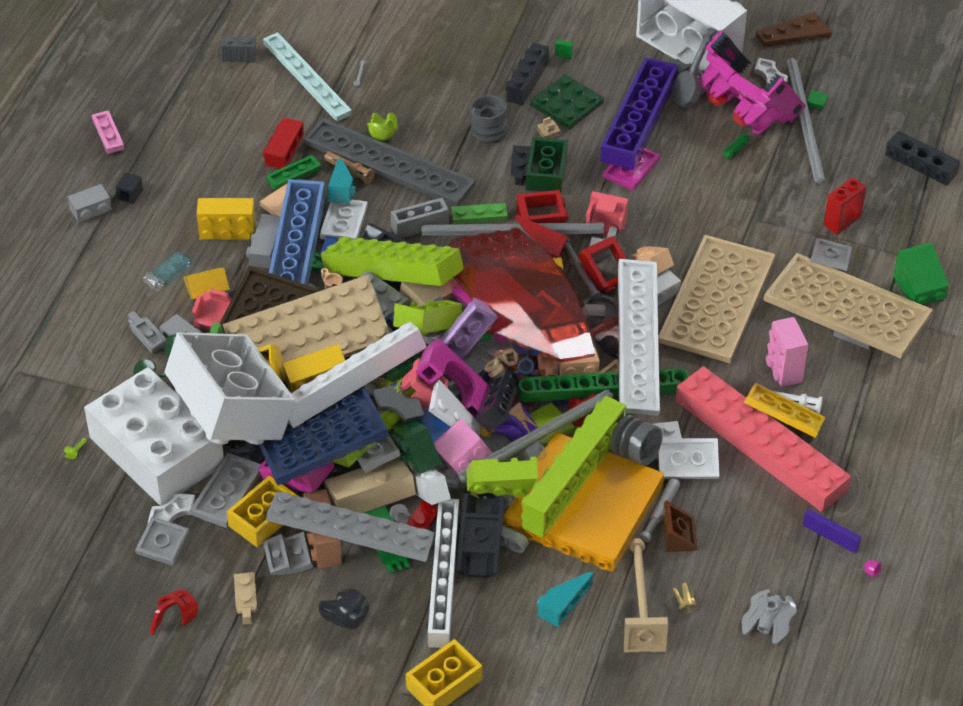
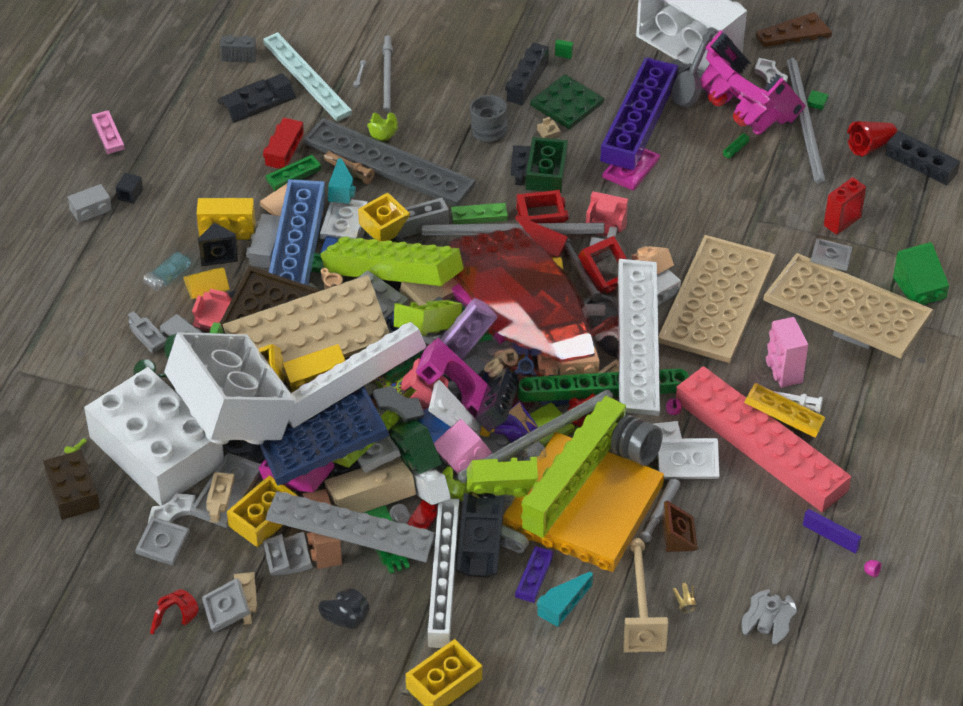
(71, 484): none -> dark brown brick
(217, 246): none -> black slope
(219, 494): none -> tan hinge
(225, 605): none -> light grey tile
(258, 97): none -> black piece
(383, 217): none -> yellow slope
(387, 50): none -> light grey bar
(455, 486): none -> lime cap
(534, 574): none -> dark purple tile
(669, 406): none -> dark pink hinge
(869, 136): none -> red cone

